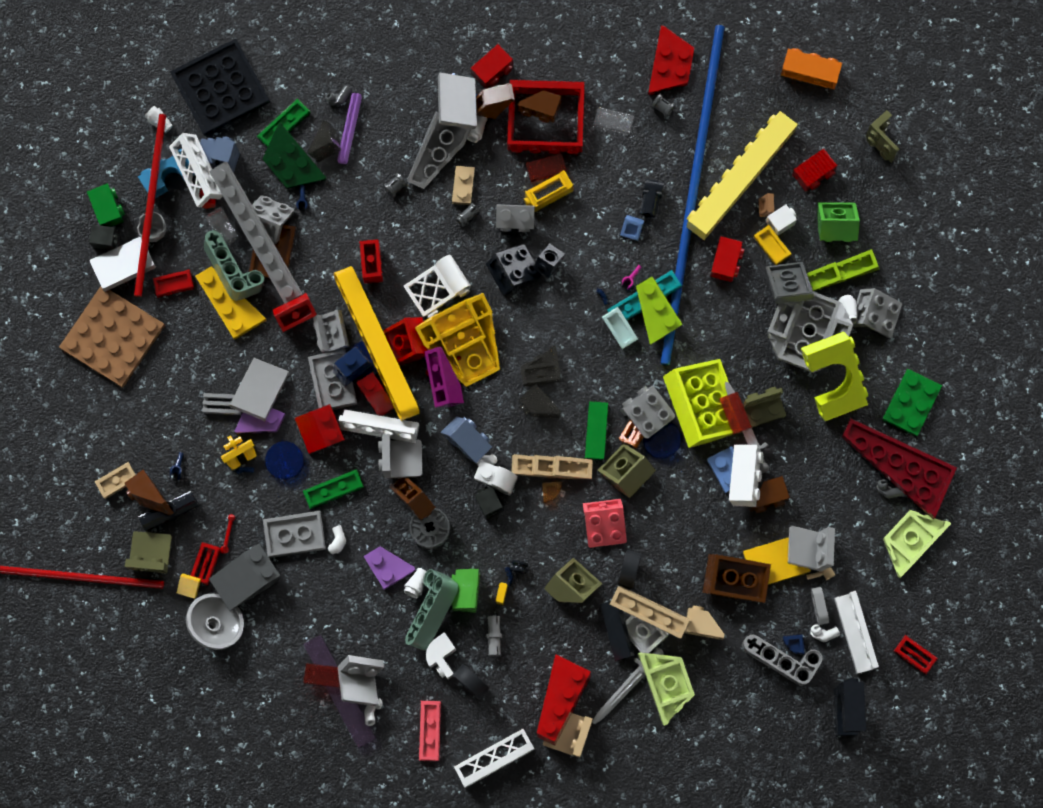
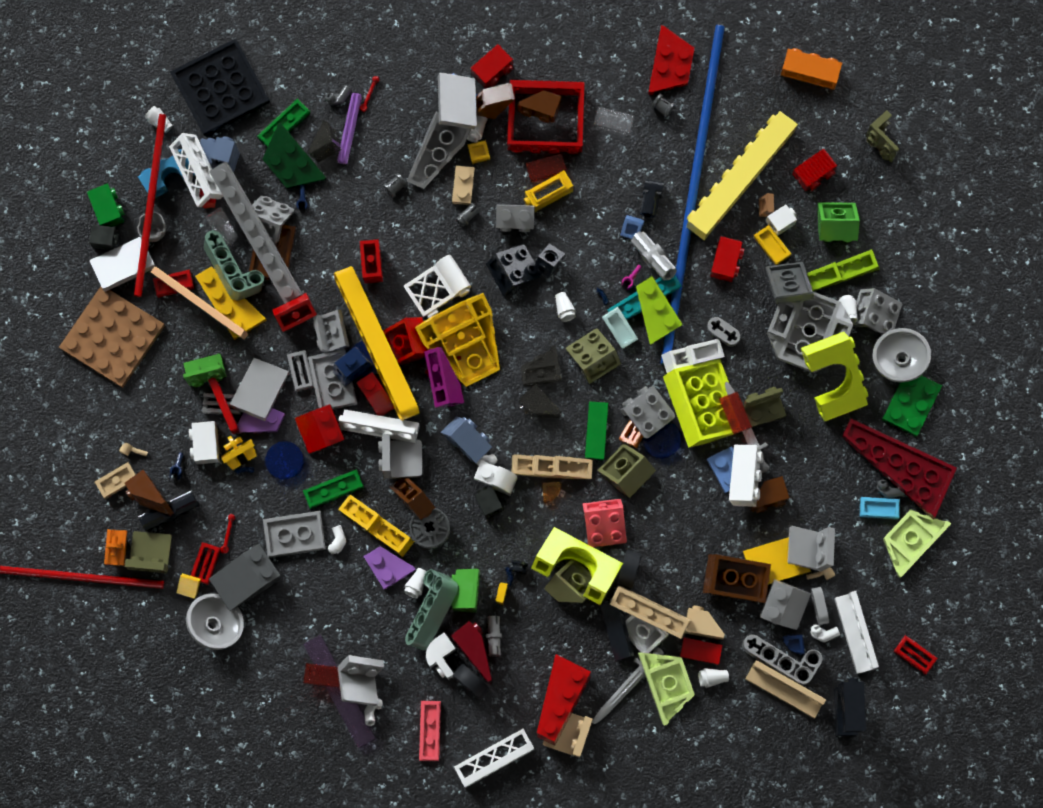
(115, 547): none -> orange hips
(127, 448): none -> tan hand
(199, 302): none -> light nougat tile
(202, 369): none -> bright green bracket
(205, 442): none -> white brick
(224, 405): none -> red tile
(304, 386): none -> light grey tile
(363, 107): none -> red hinge
(376, 525): none -> yellow slope
(471, 643): none -> dark red slope
(478, 152): none -> yellow tile
(563, 546): none -> neon yellow arch
(564, 307): none -> white cone
(594, 355): none -> olive bracket
(653, 256): none -> light grey piece
(693, 355): none -> white slope
(701, 651): none -> red tile
(712, 677): none -> white cone
(721, 334): none -> light grey beam
(785, 605): none -> light grey slope
(785, 689): none -> tan fence
(879, 508): none -> medium azure tile
(897, 345): none -> light grey dish

